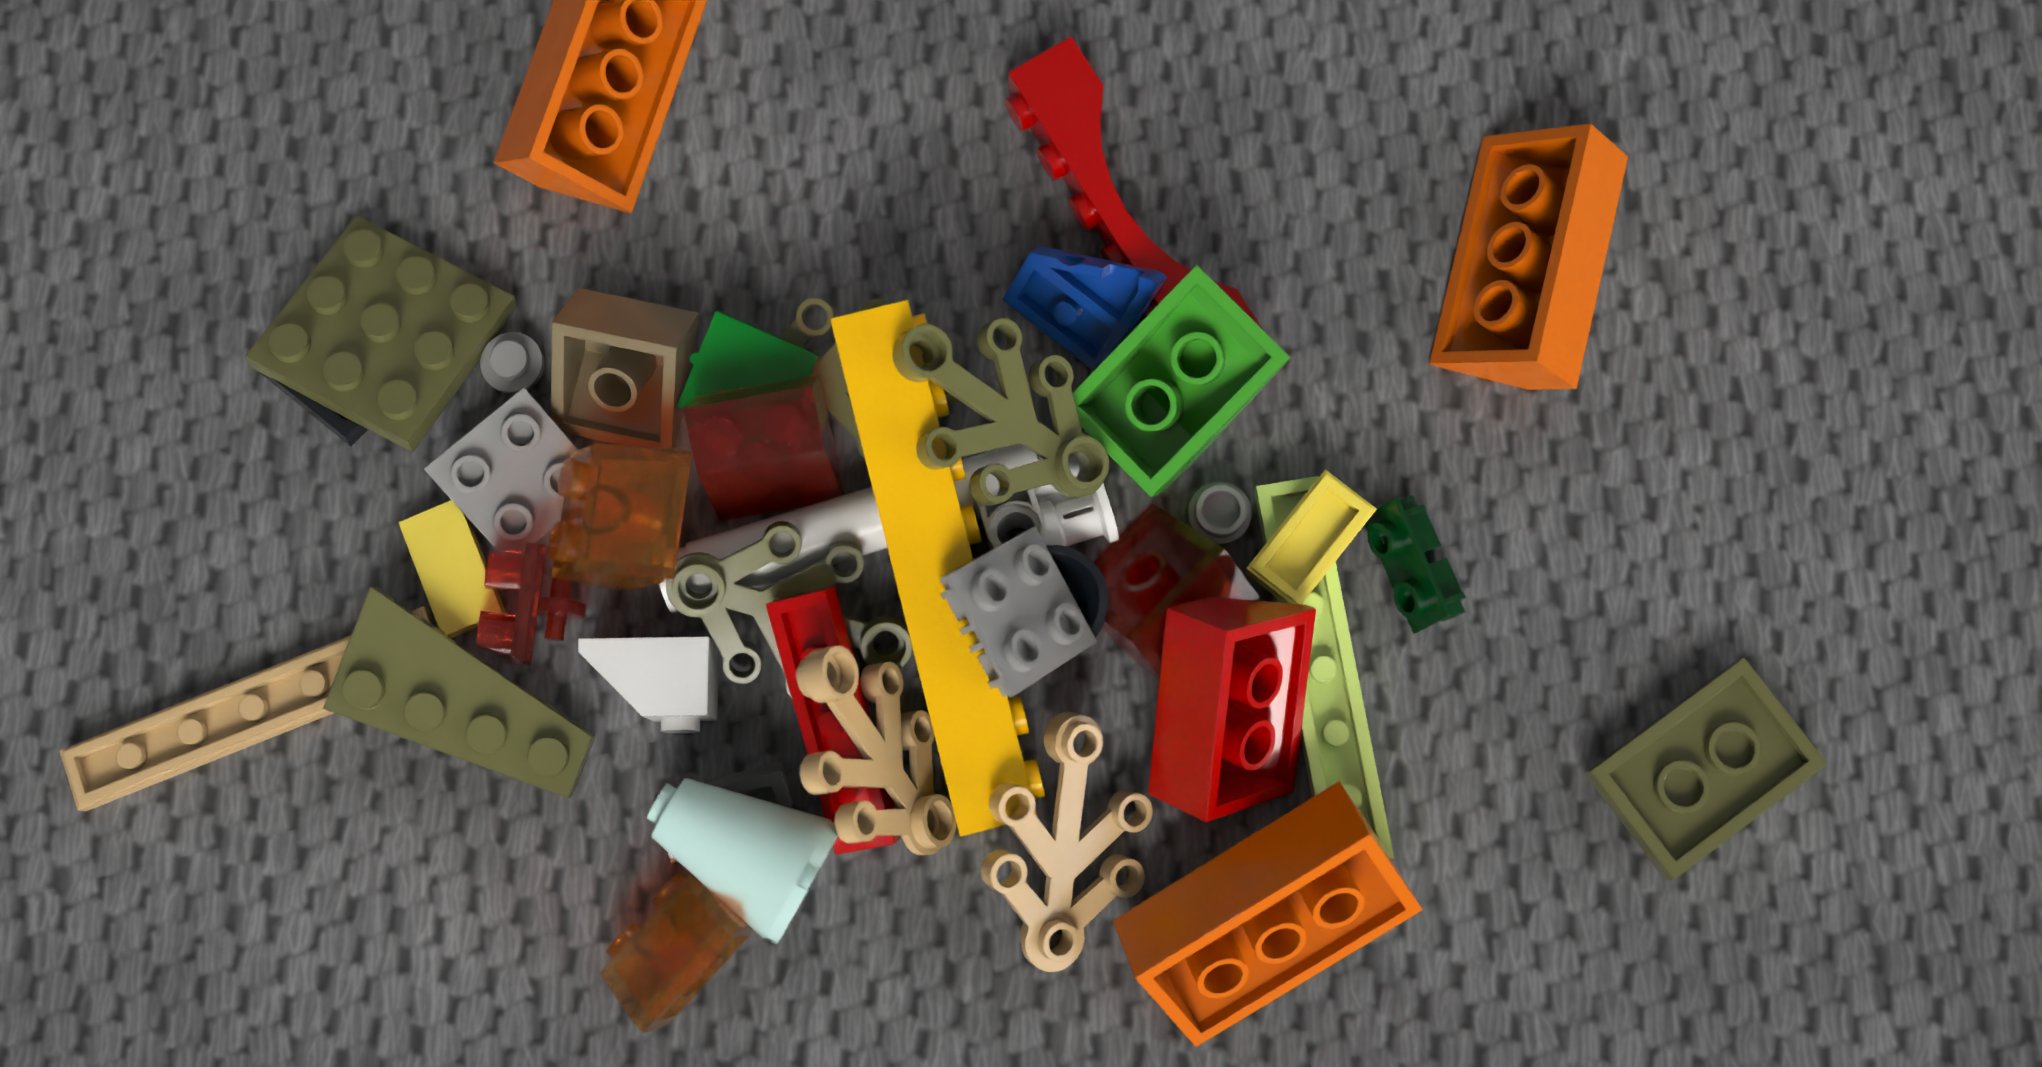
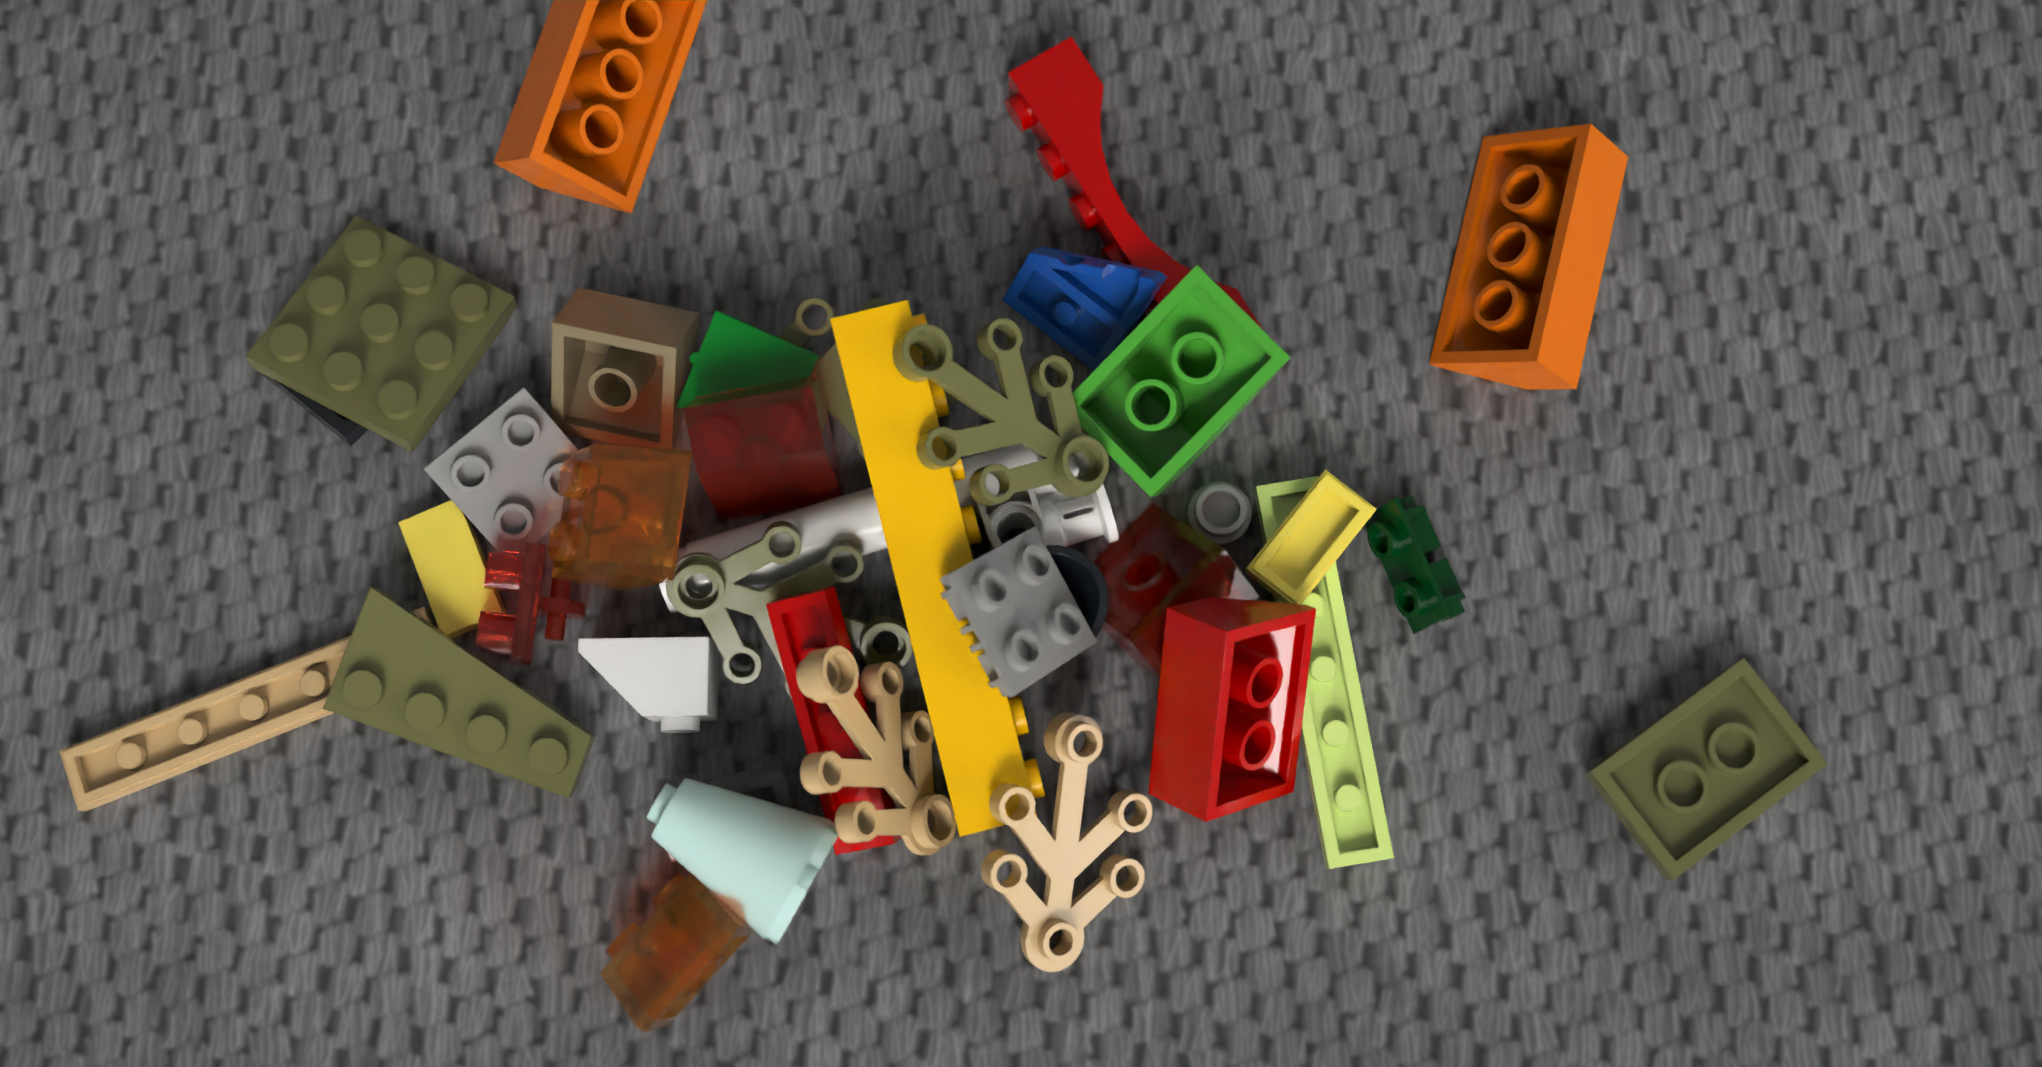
(512, 362): light grey plate -> none
(1265, 915): orange slope -> none

